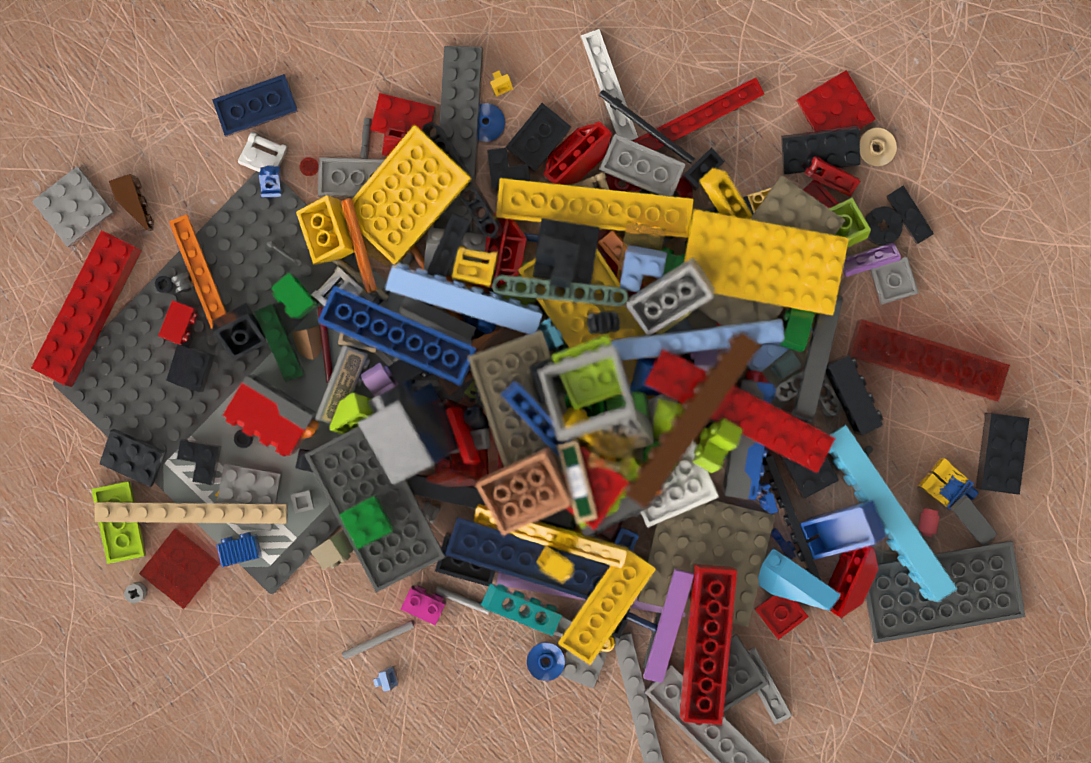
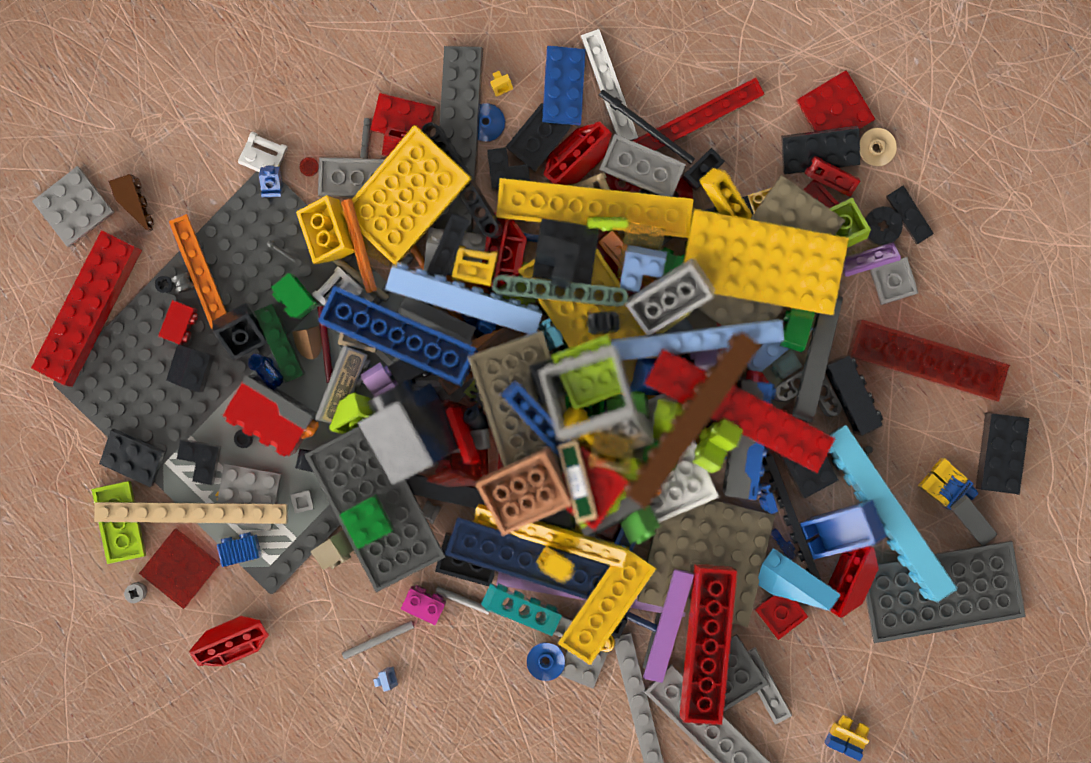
(229, 642): none -> red wedge
(255, 105): dark blue plate -> none
(266, 370): none -> clear blue piece
(563, 85): none -> blue plate
(607, 223): none -> lime plate
(640, 525): none -> bright green brick
(846, 740): none -> yellow hips
(928, 522): coral brick -> none

